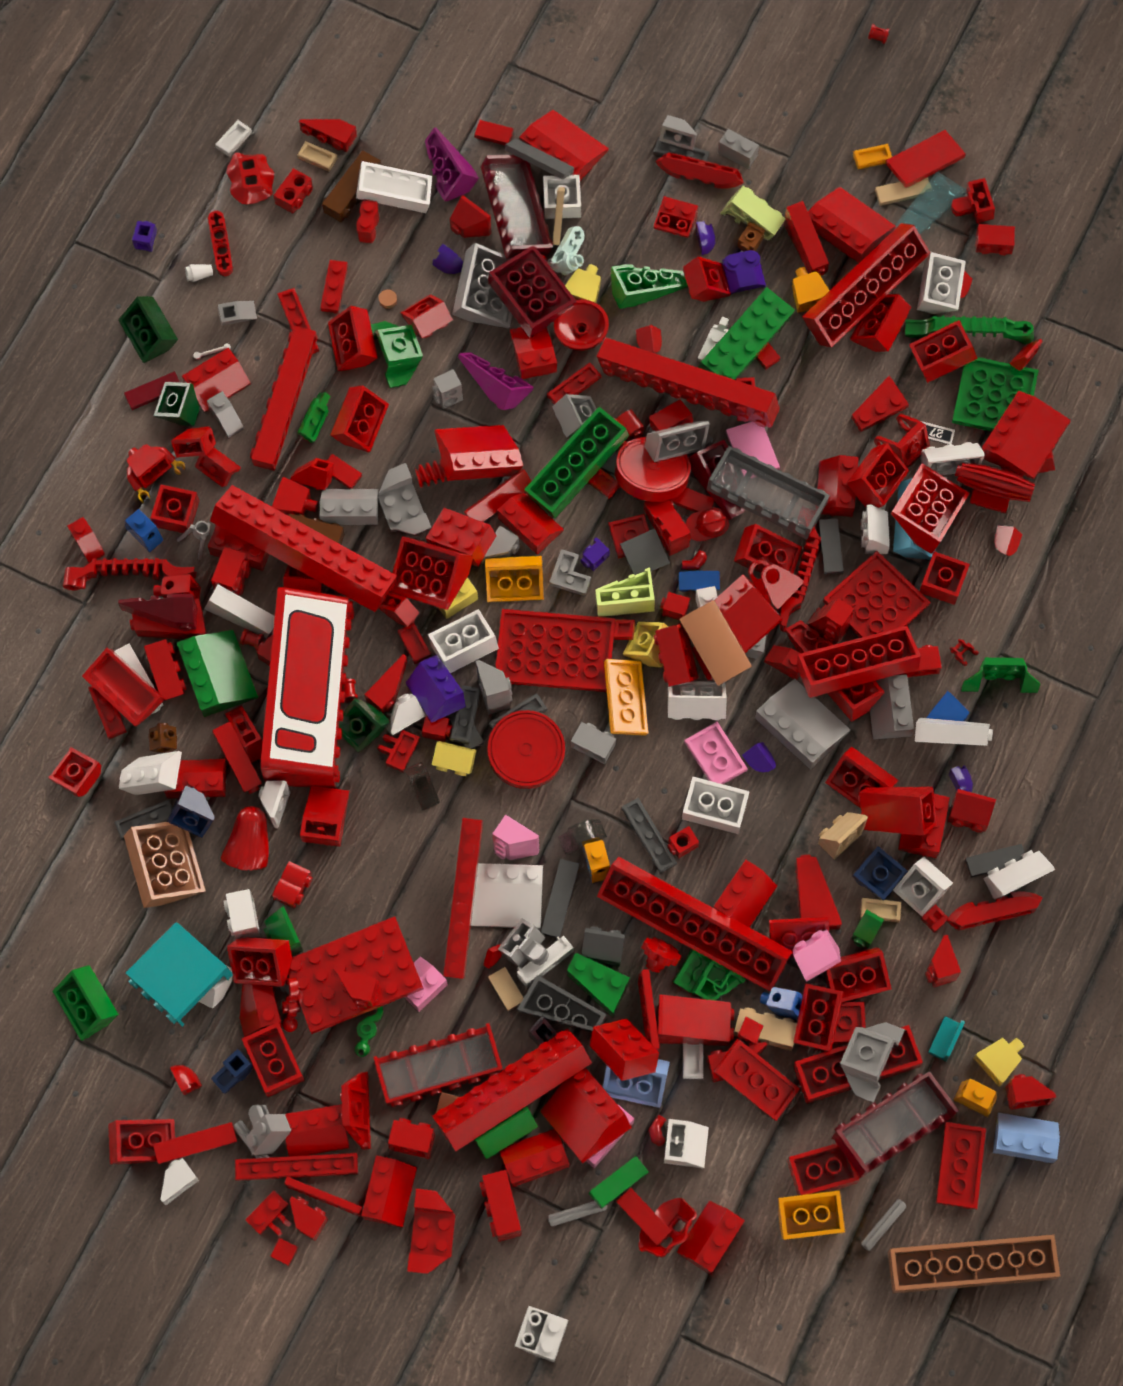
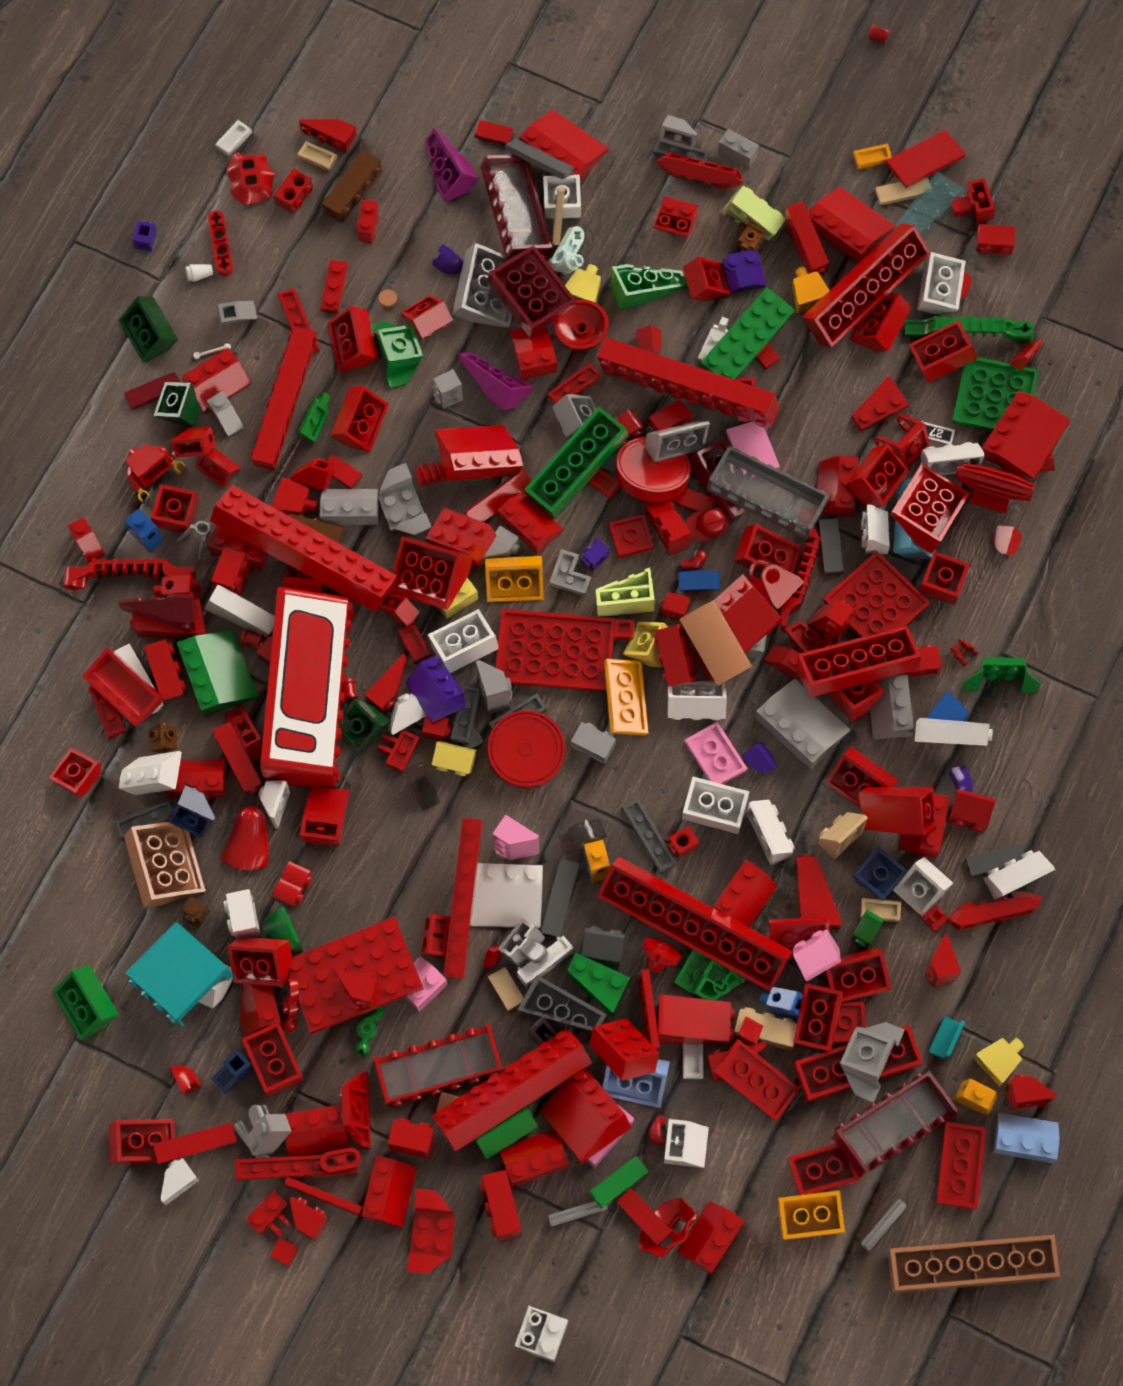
(195, 912): none -> reddish brown brick
(339, 1159): none -> red plate
(394, 187): white slope -> none
(435, 936): none -> red brick
(470, 220): red slope -> none
(644, 552): dark grey tile -> none
(705, 237): dark purple brick -> none
(705, 595): white brick -> none
(770, 831): none -> white slope

